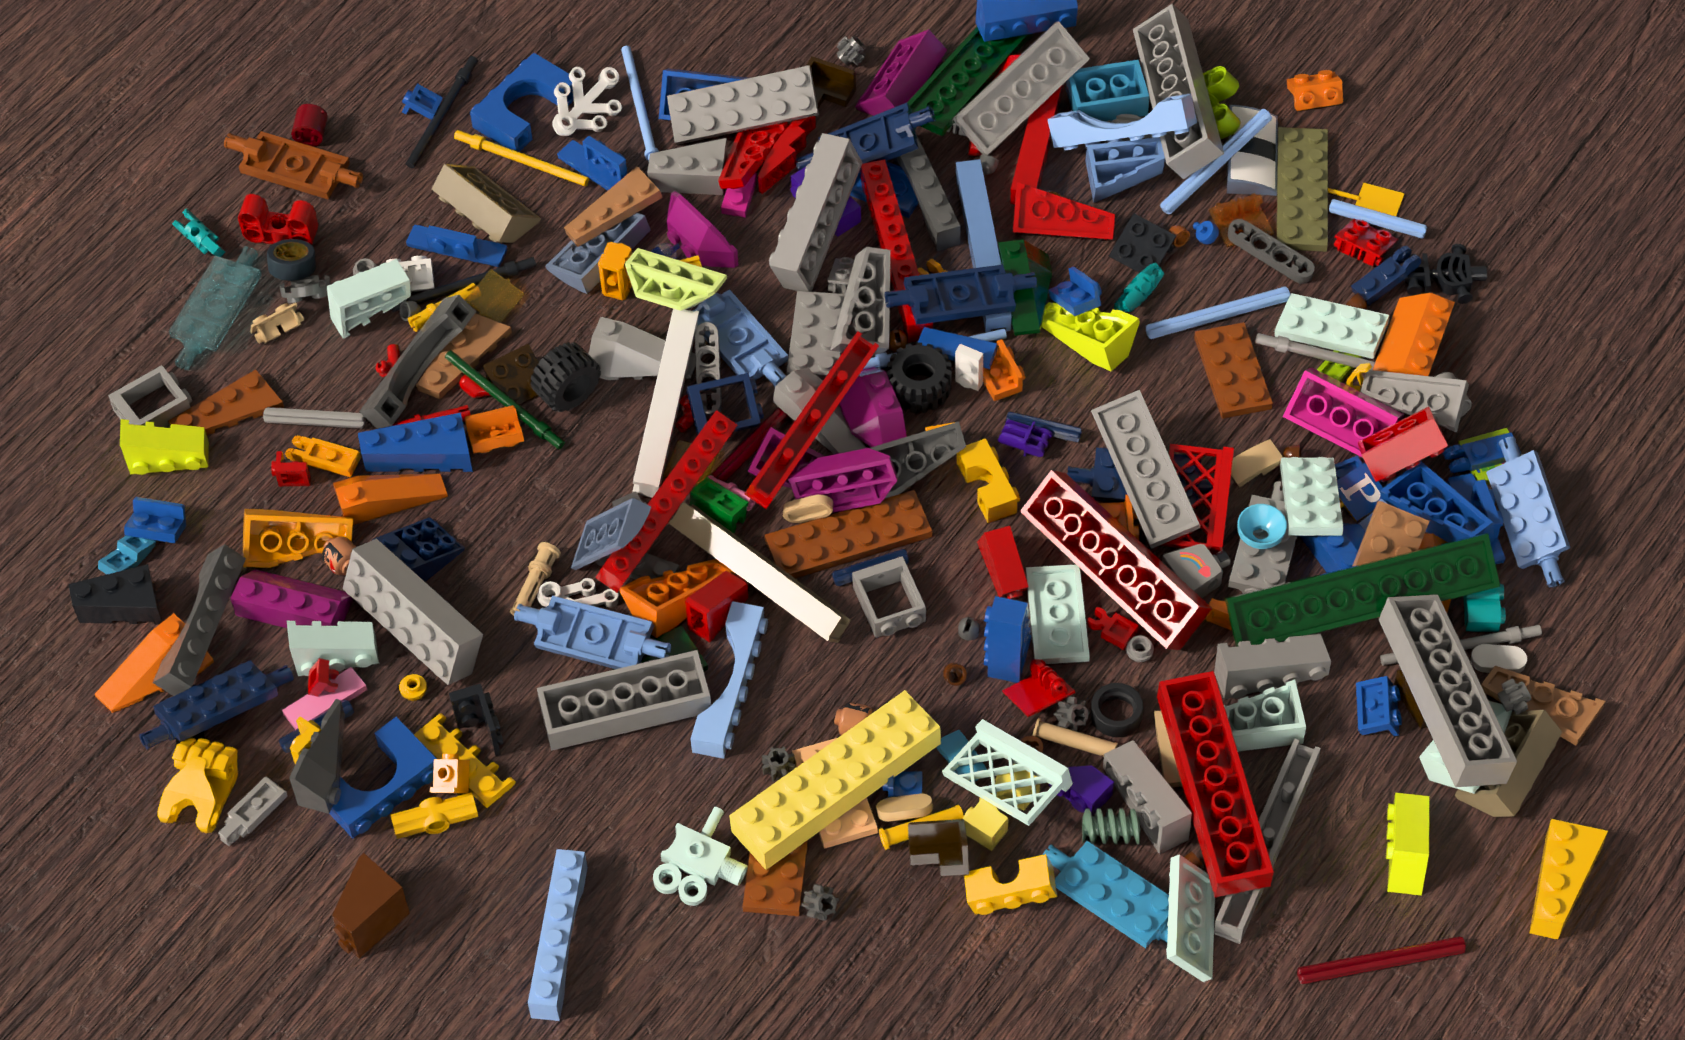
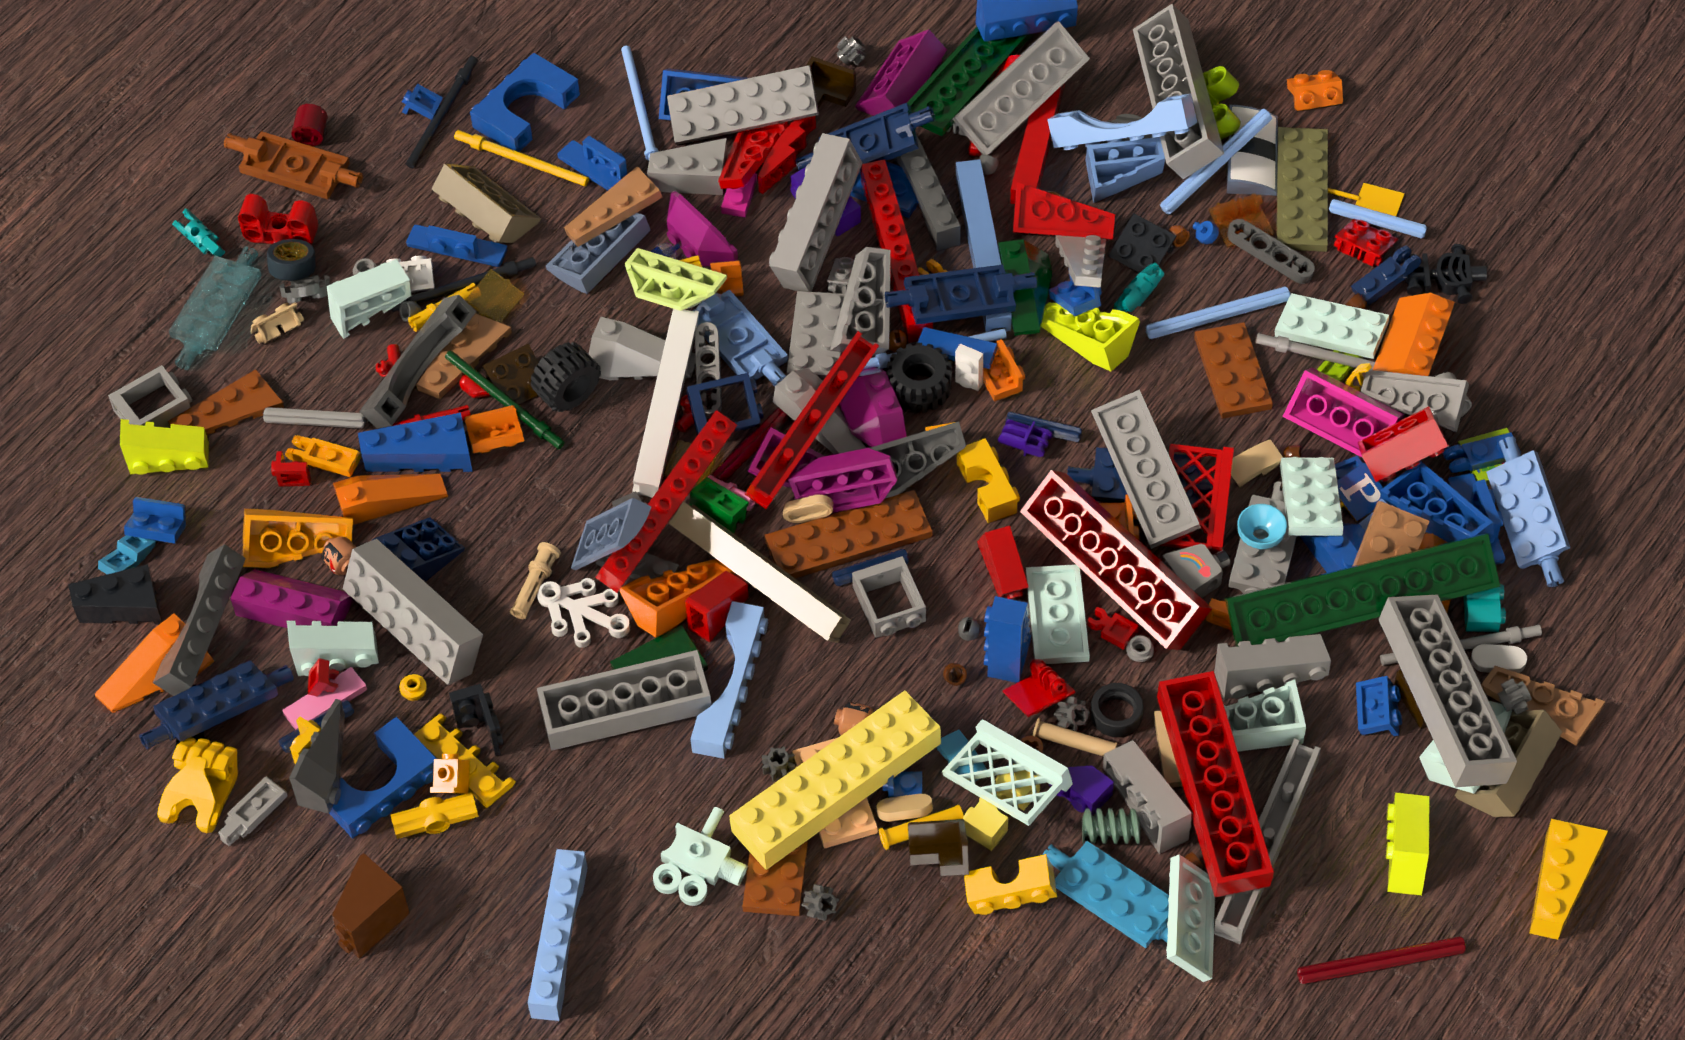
(583, 103): white plant -> none
(592, 633): medium blue plate -> none
(612, 270): light orange brick -> none
(734, 276): none -> orange panel
(1083, 257): none -> light grey wing
(1109, 91): dark azure brick -> none

